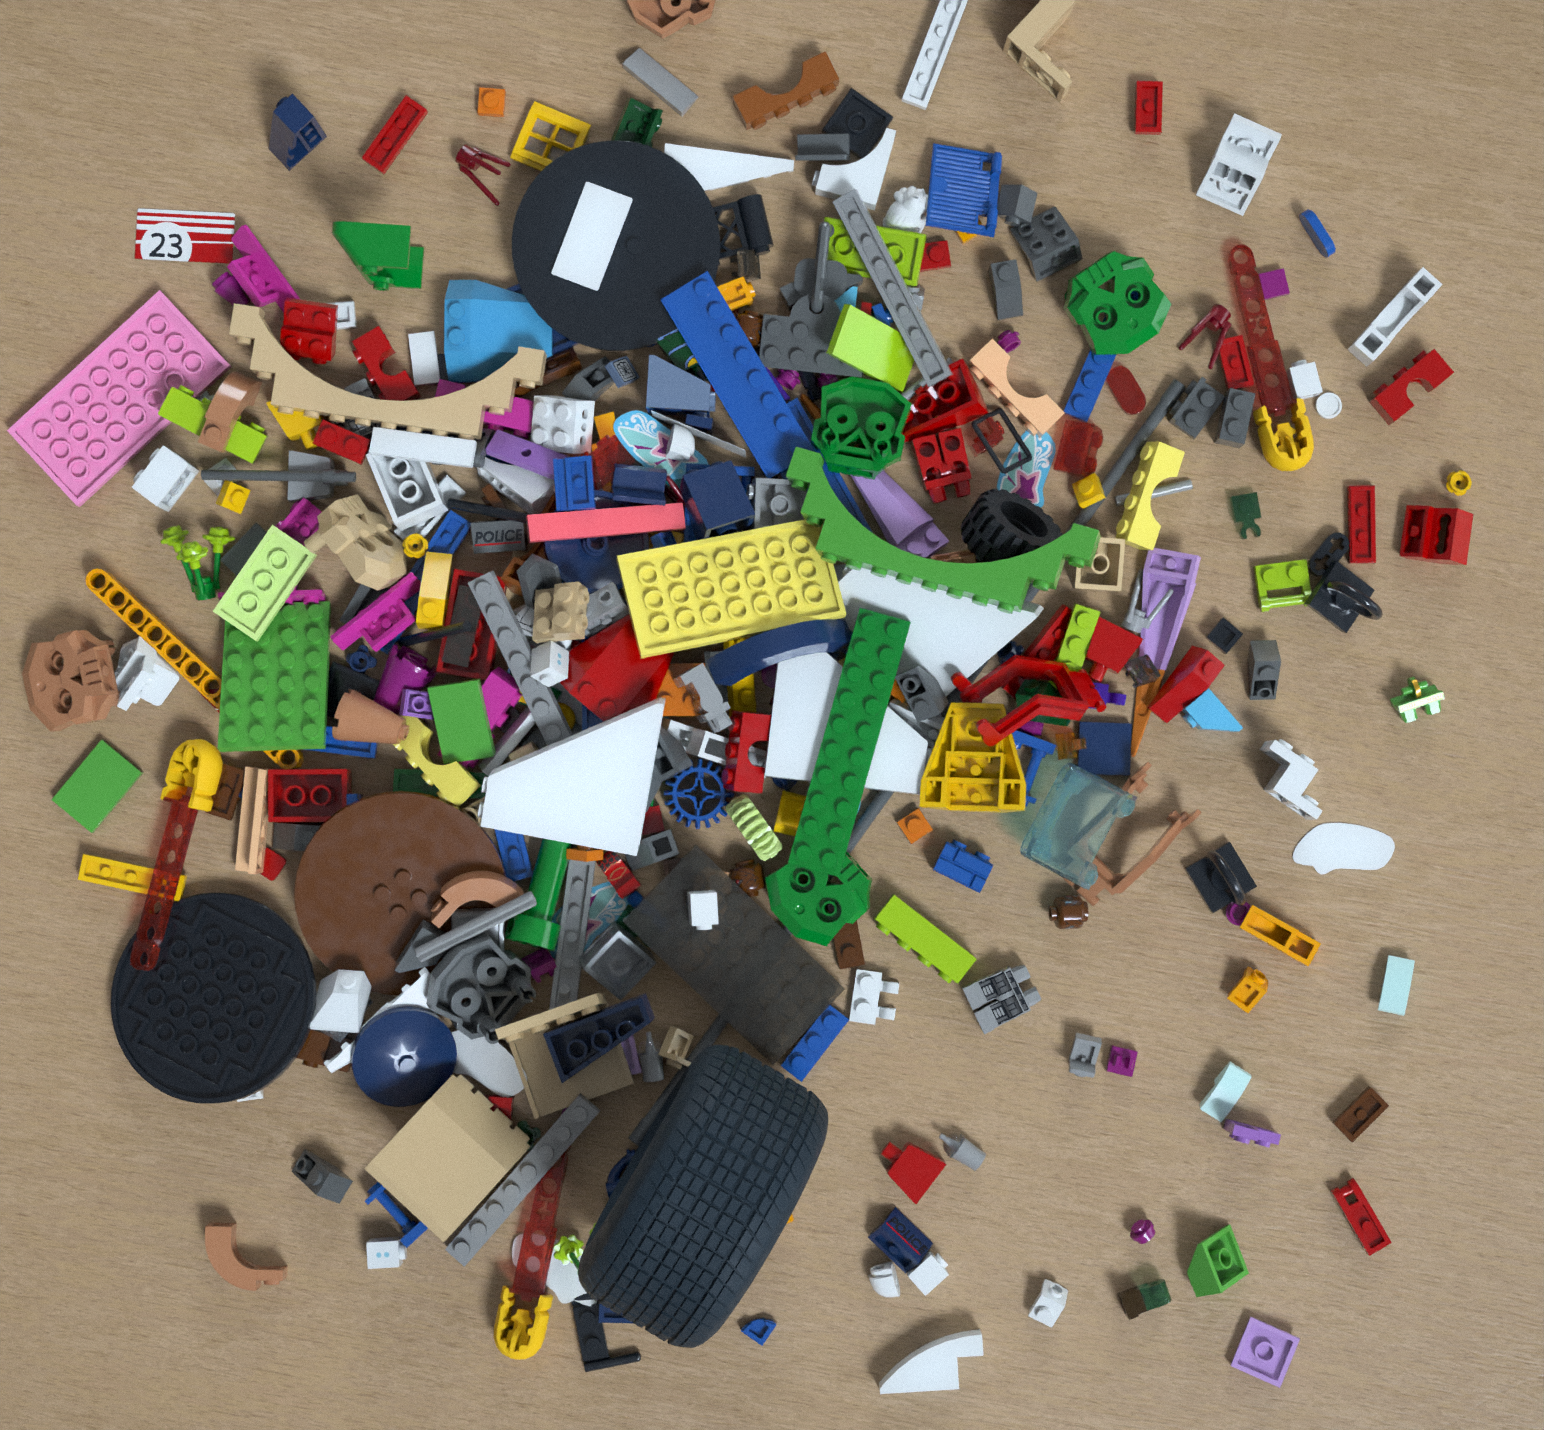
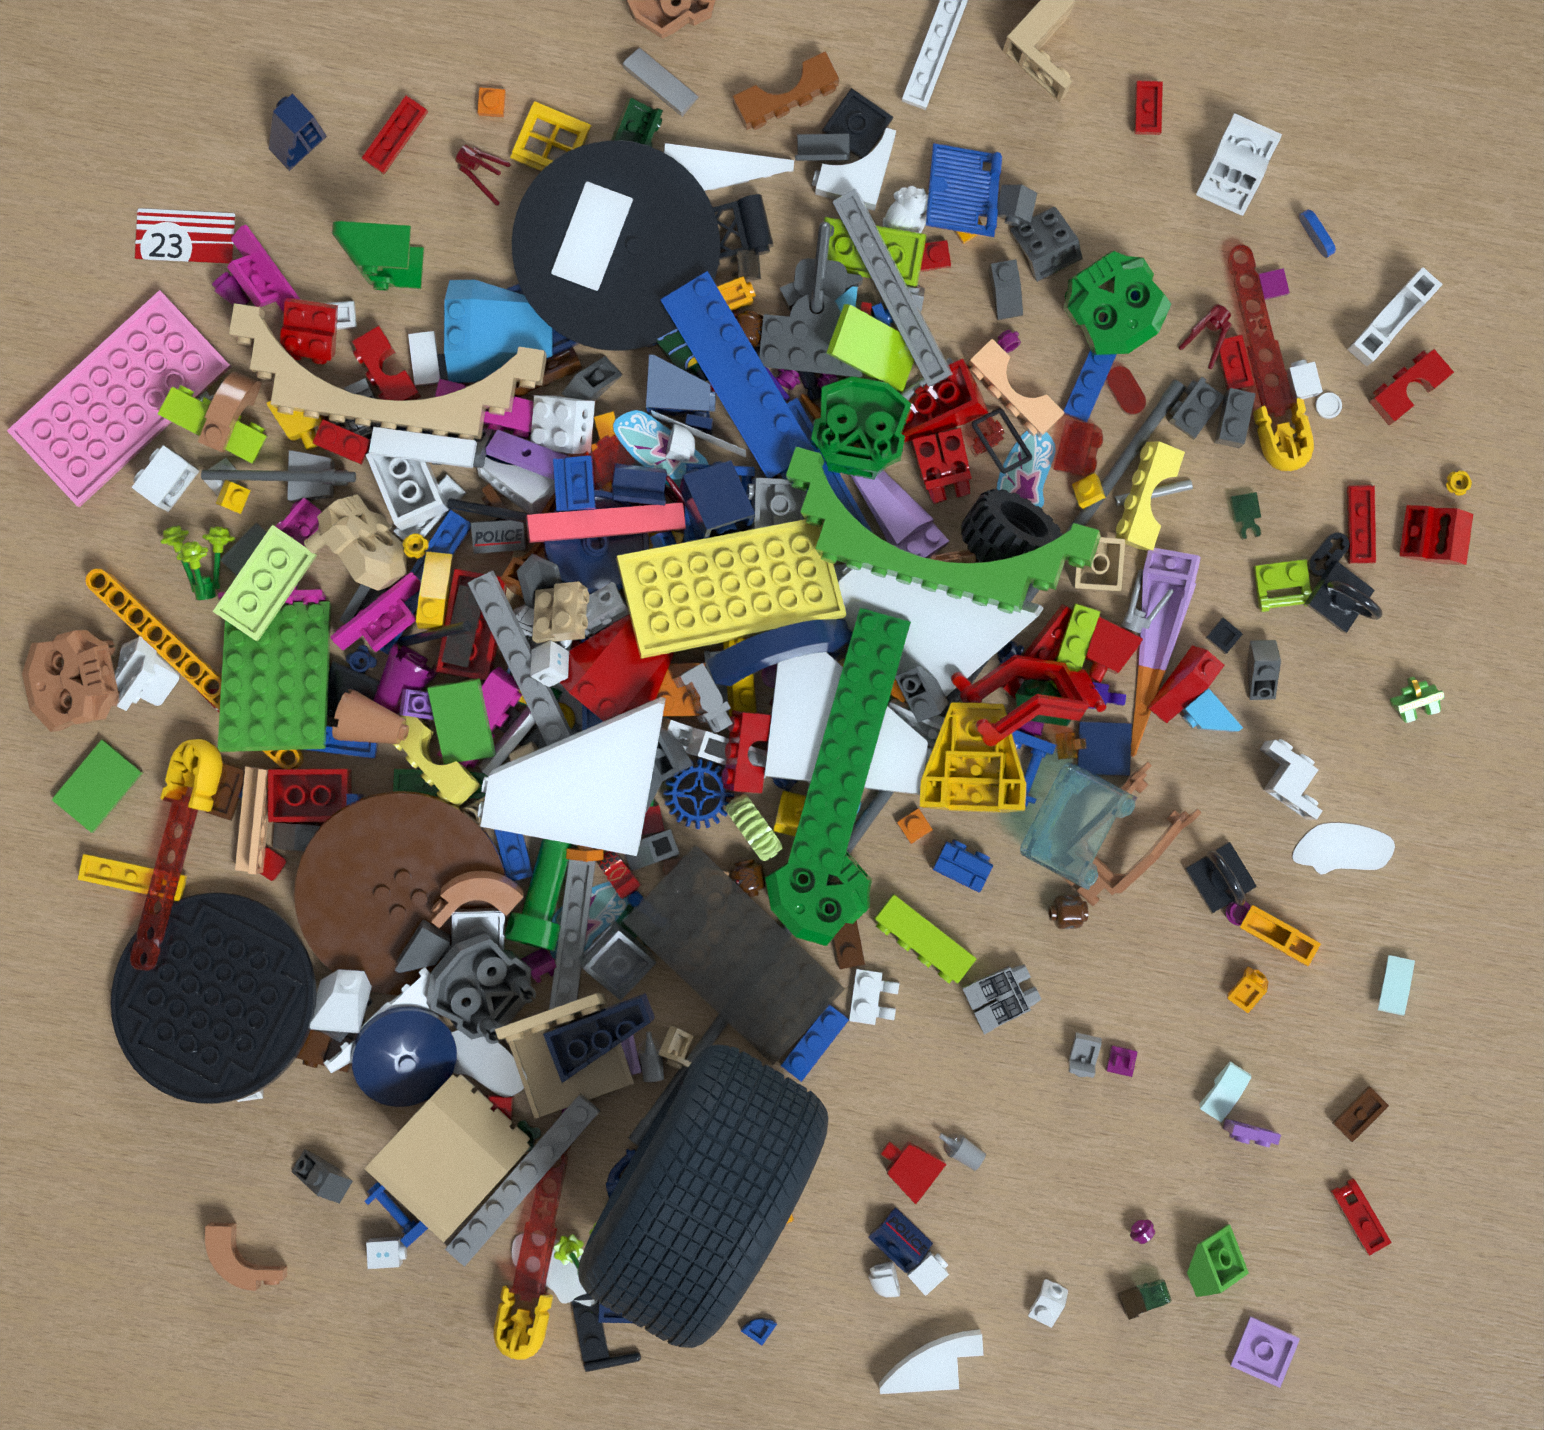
(475, 926): light grey axle -> none
(622, 371): tile -> none
(702, 909): white brick -> none
(1141, 670): clear smoke tile -> none

